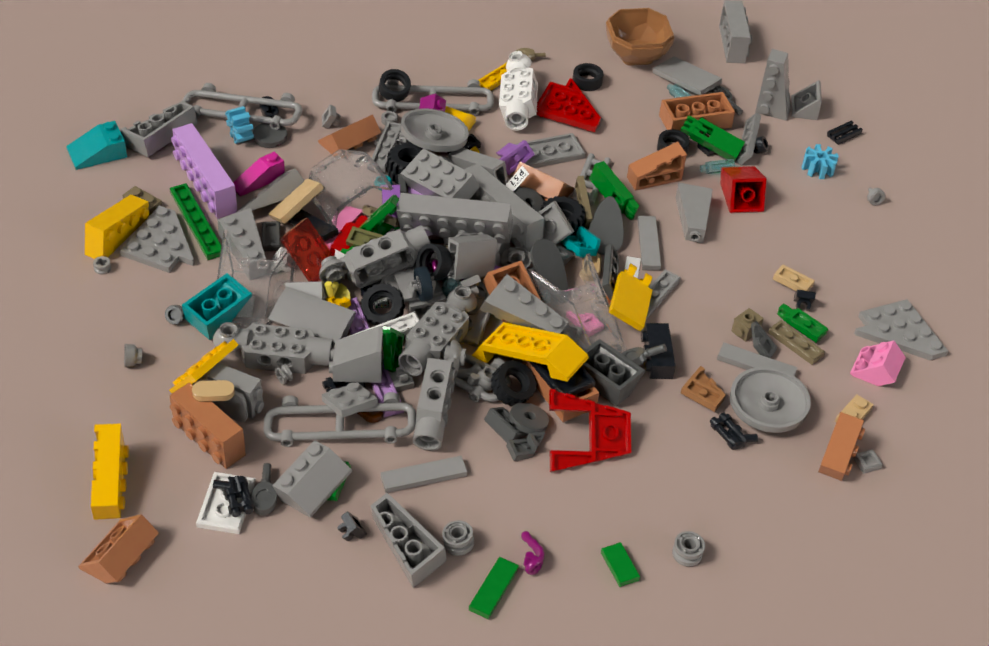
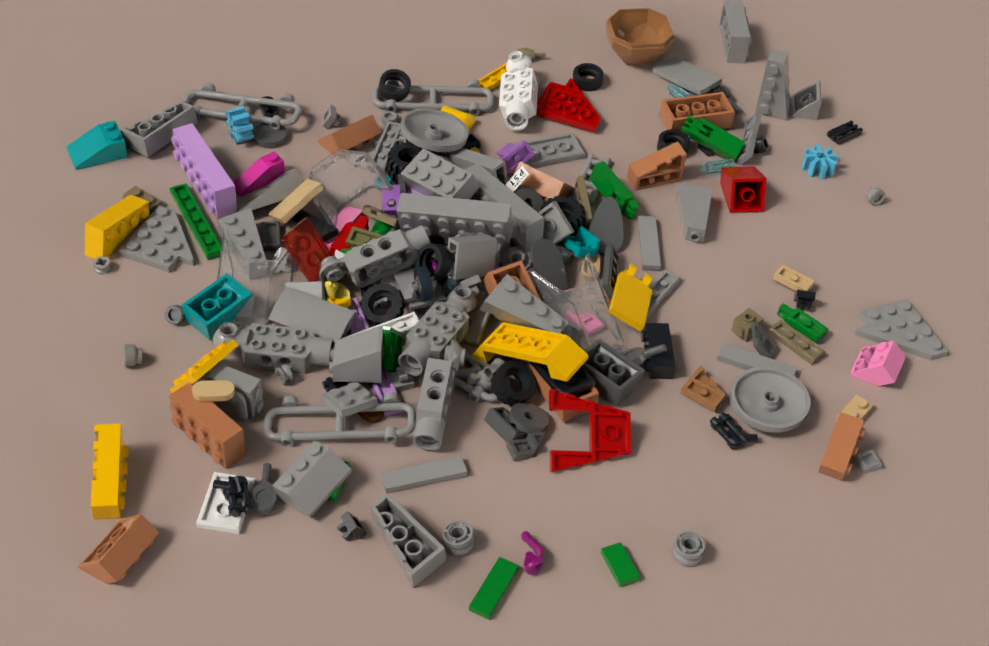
(378, 216): green hinge -> none
(433, 102): magenta brick -> none
(635, 261): white sticker -> none

